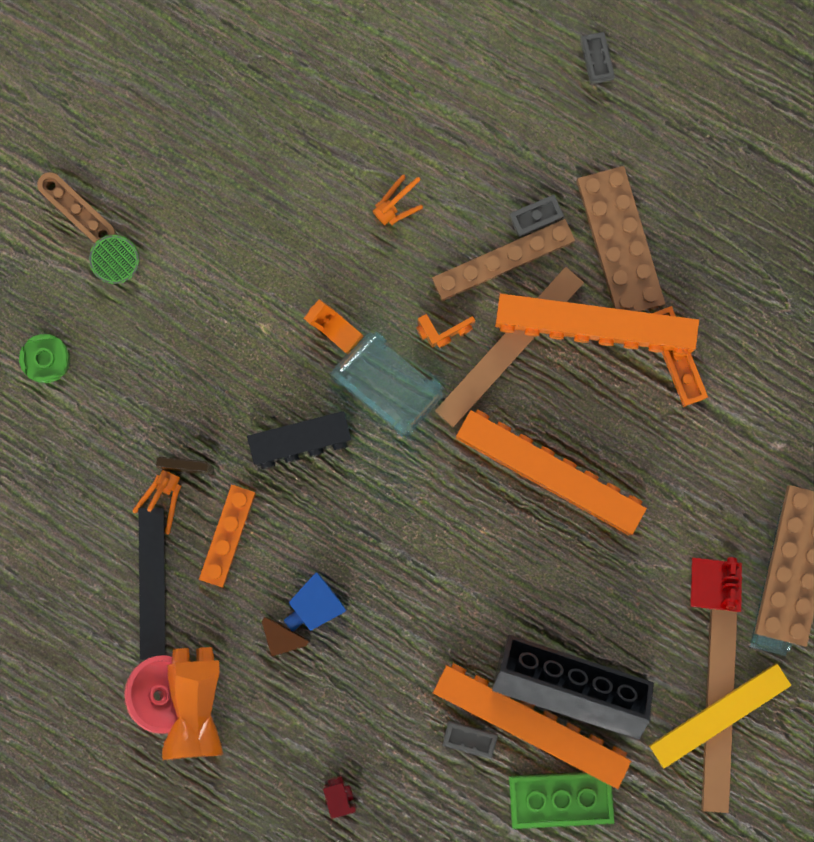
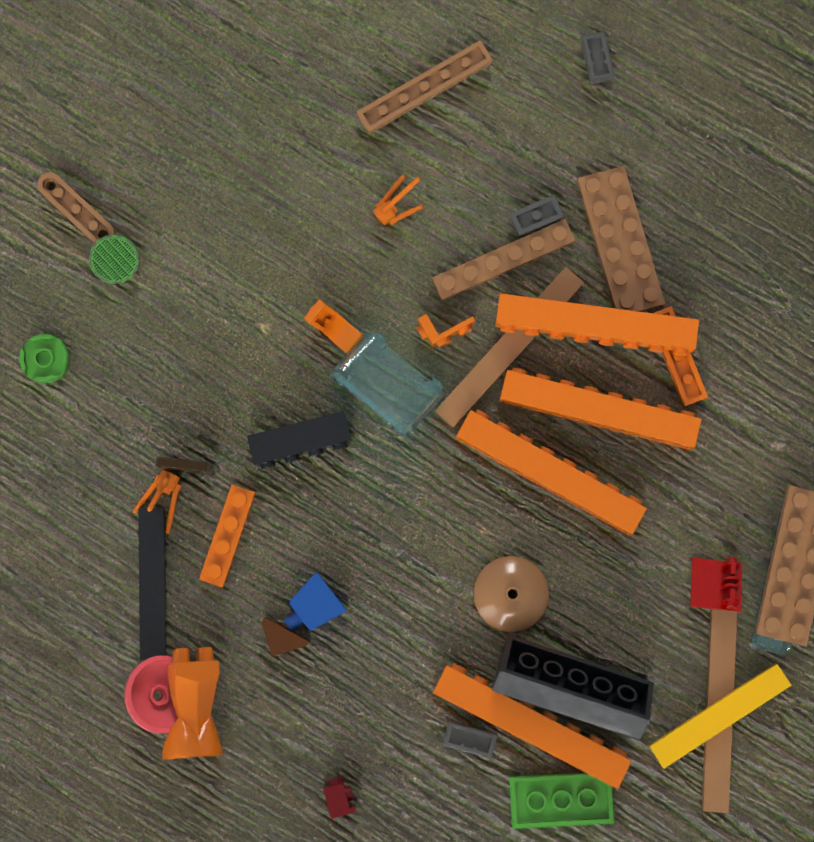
(424, 87): none -> medium nougat plate
(492, 593): none -> medium nougat dish
(599, 409): none -> orange brick

